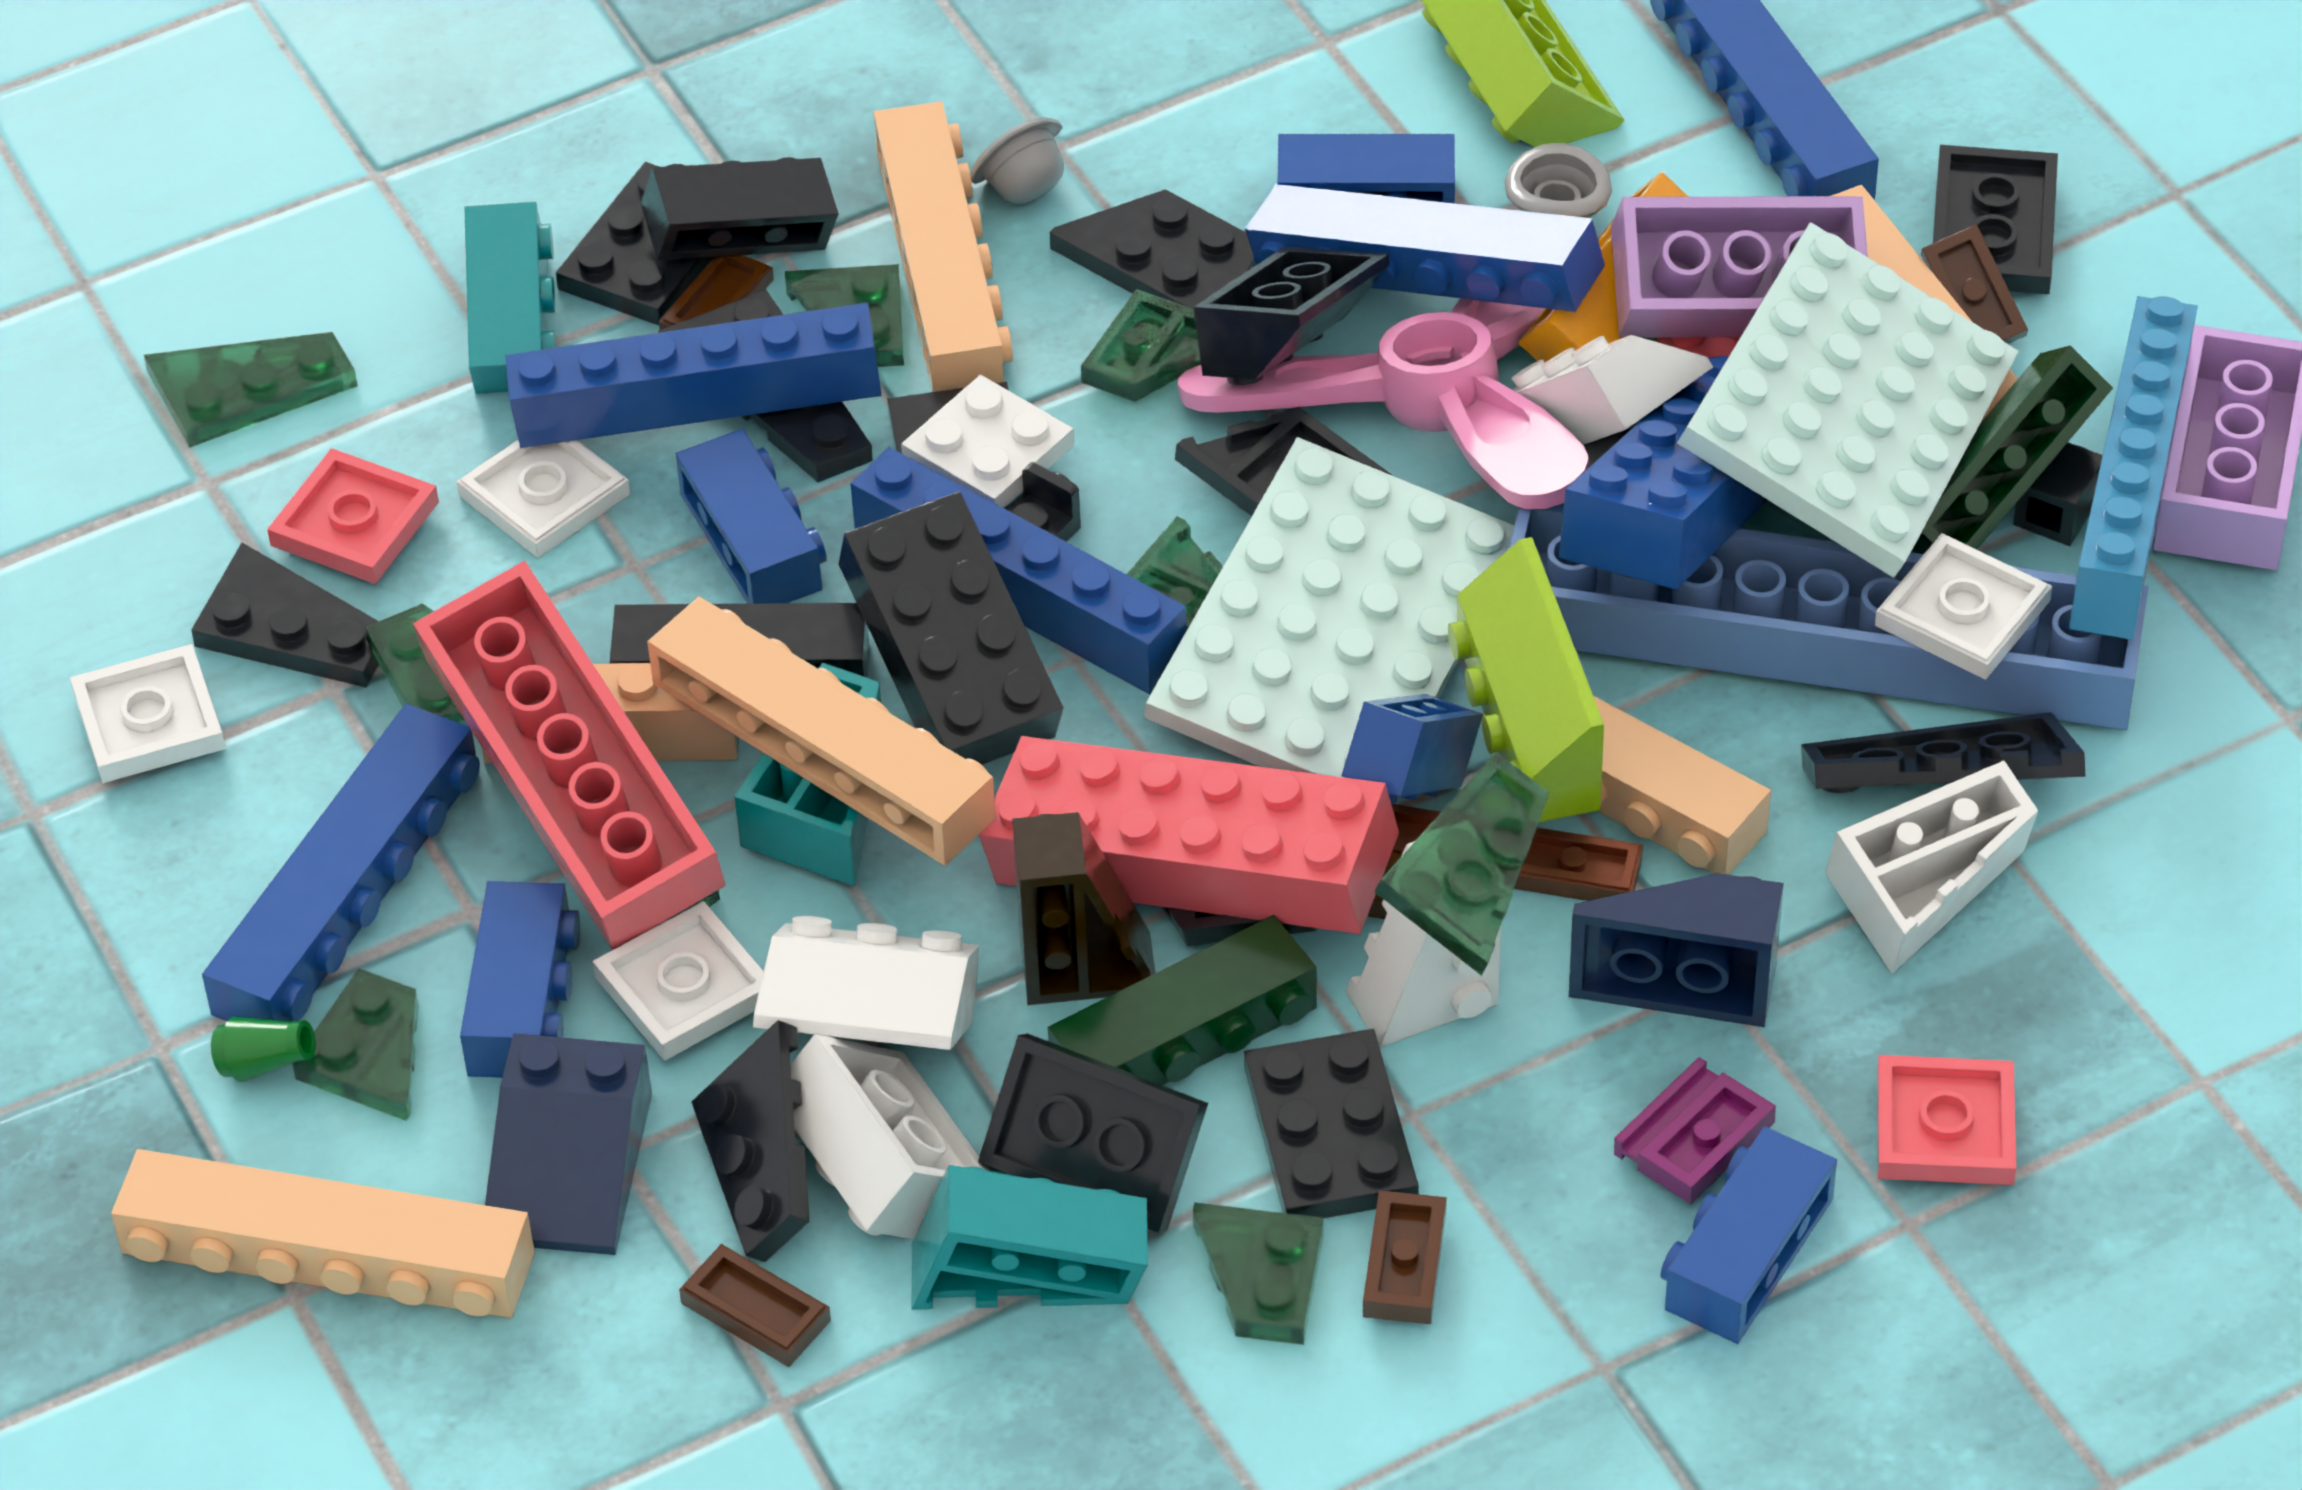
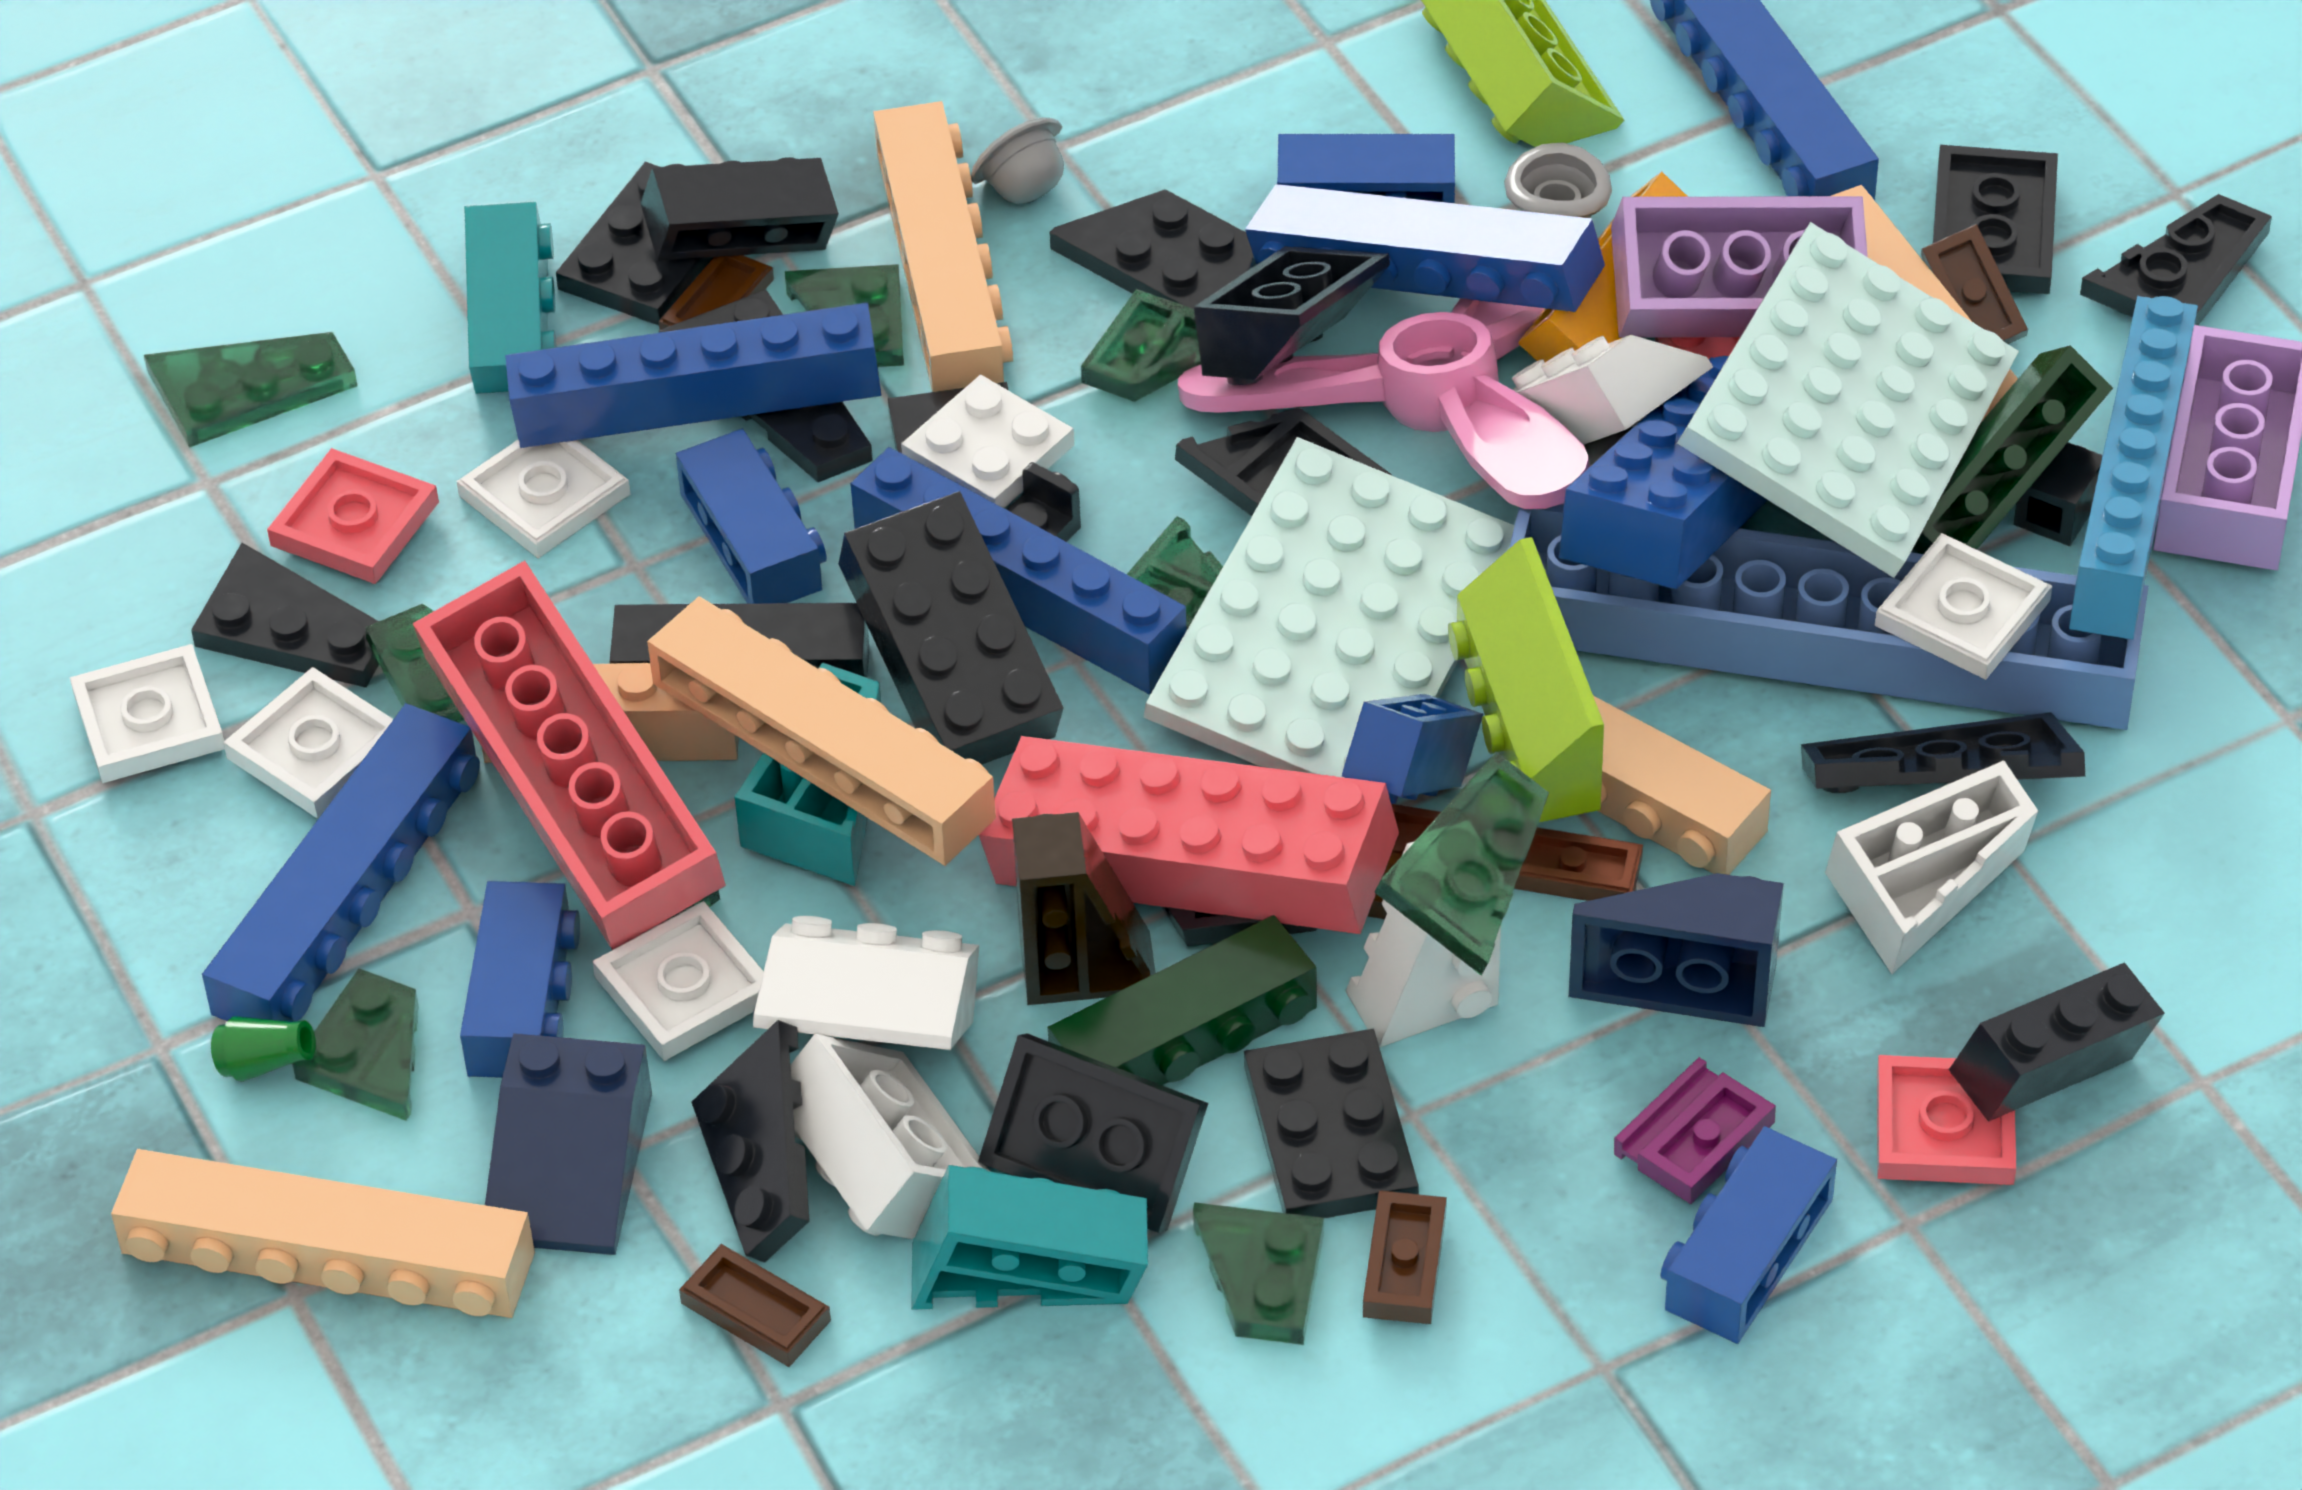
(308, 740): none -> white plate
(2056, 1041): none -> black brick
(2187, 263): none -> black wing

